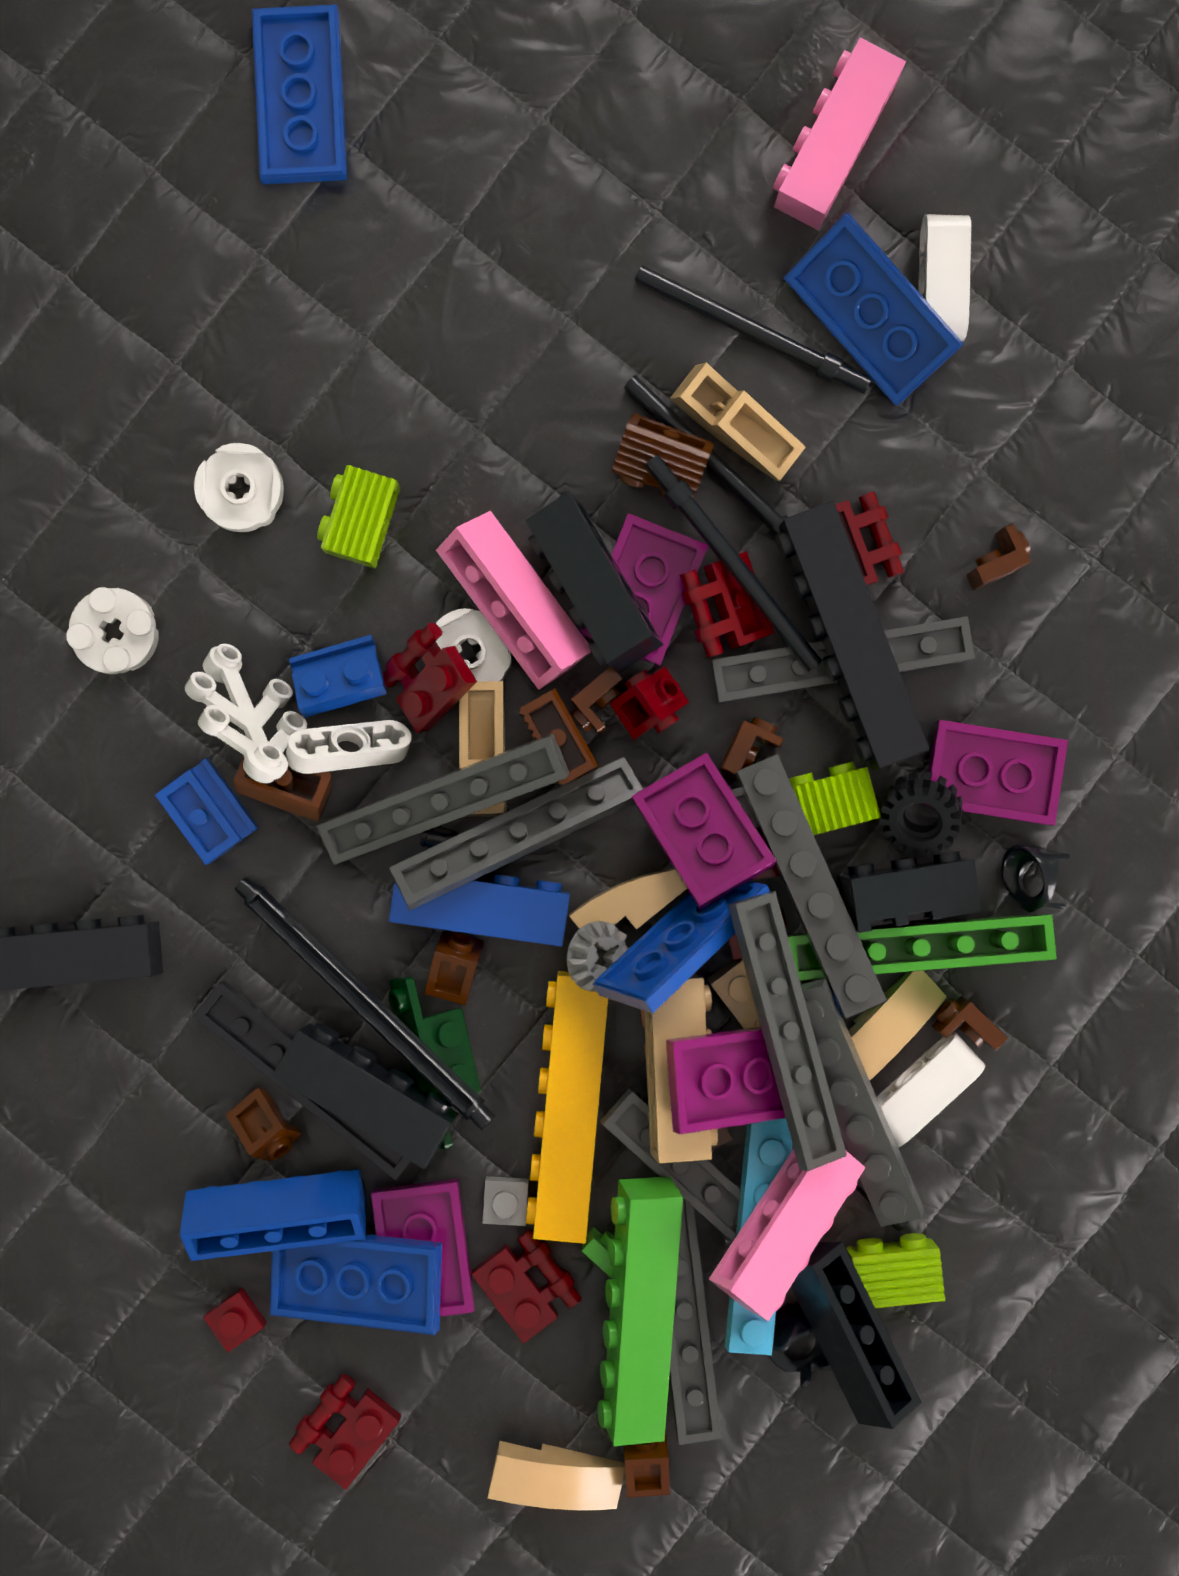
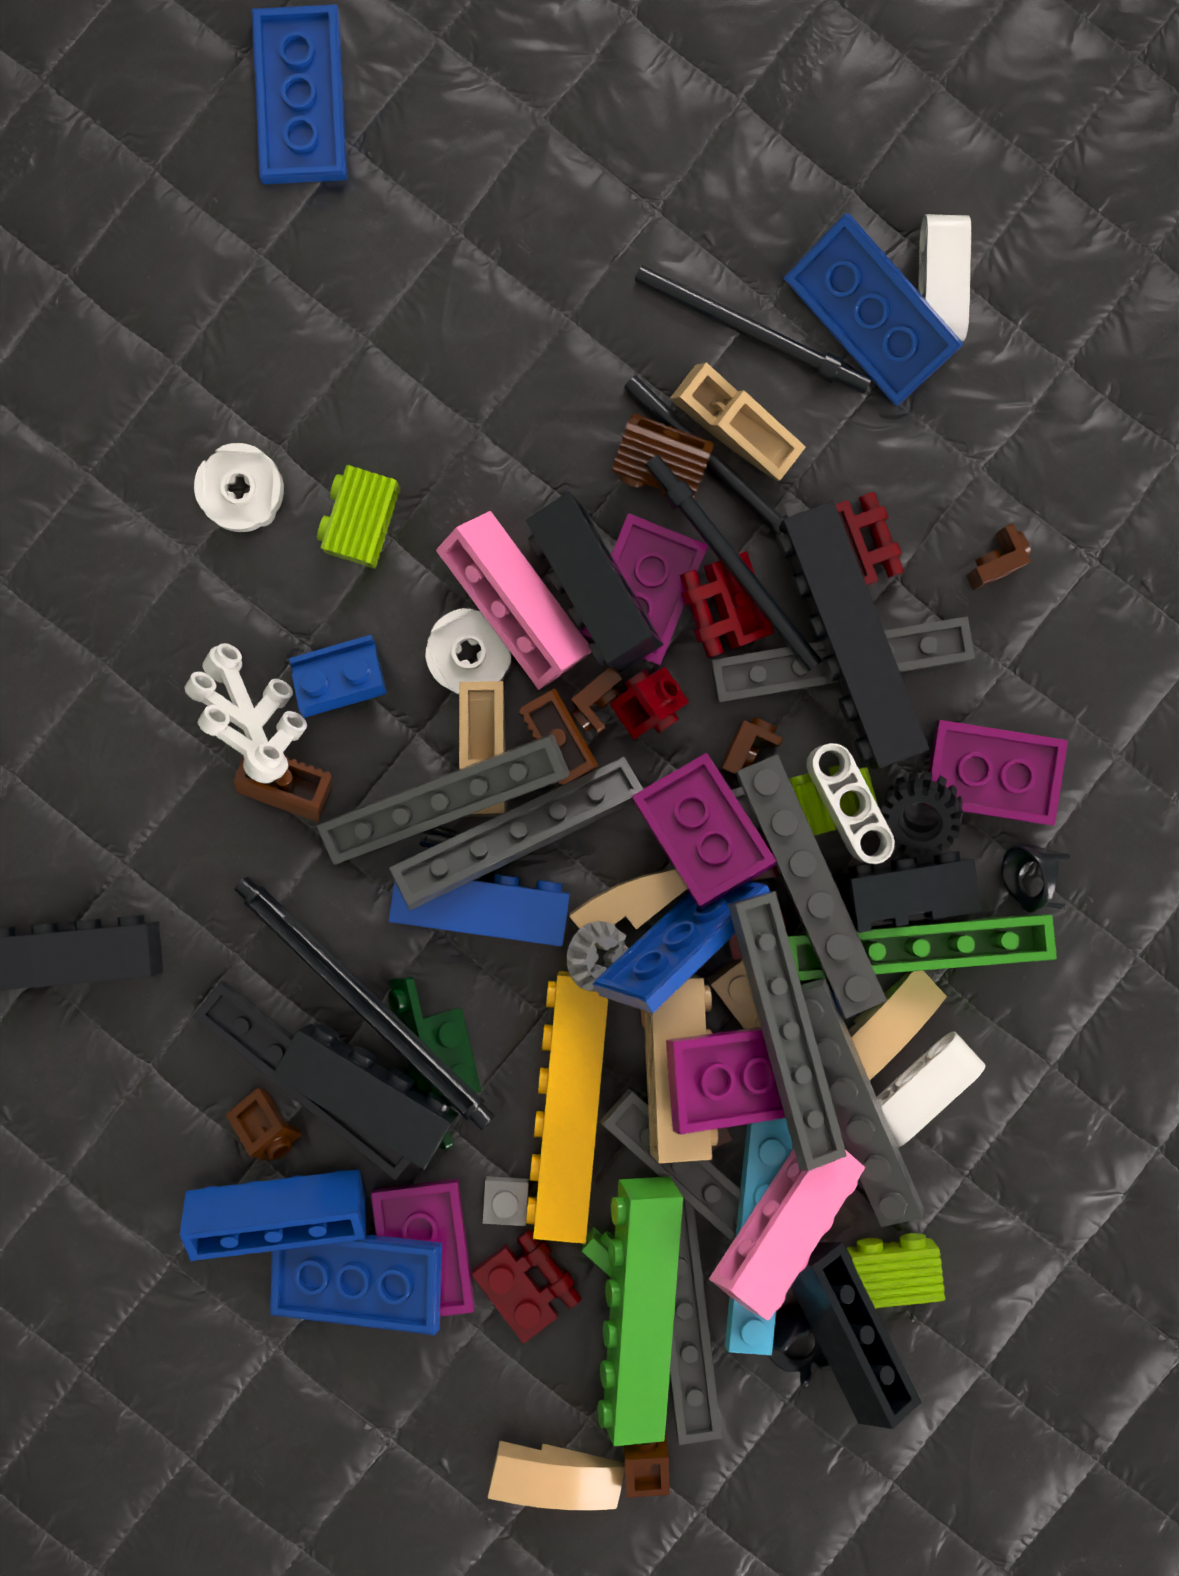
(88, 636): white plate -> none
(207, 811): blue plate -> none
(235, 1319): dark red plate -> none
(354, 1440): dark red plate -> none
(387, 737): white beam -> none
(434, 689): dark red plate -> none
(453, 967): reddish brown bracket -> none
(838, 133): bright pink brick -> none
(868, 815): none -> white beam
(976, 1027): reddish brown bracket -> none

